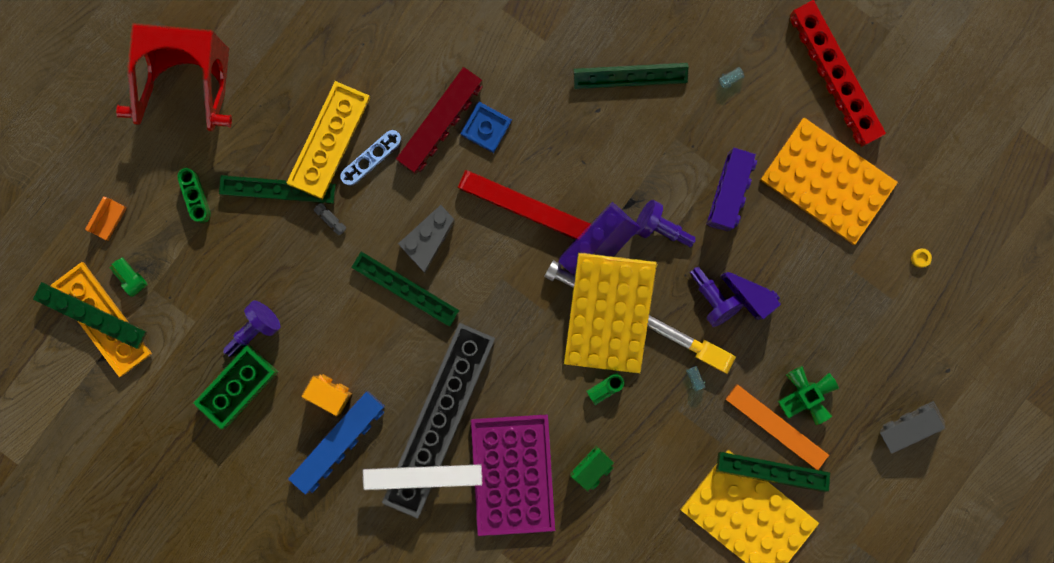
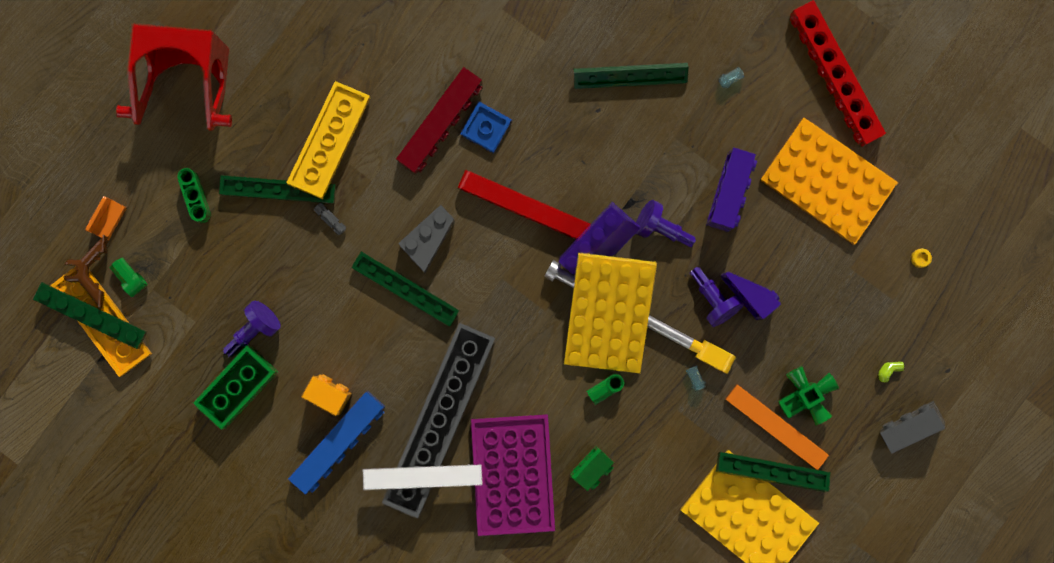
(83, 271): none -> reddish brown piece
(368, 155): light blue beam -> none
(887, 370): none -> lime arm

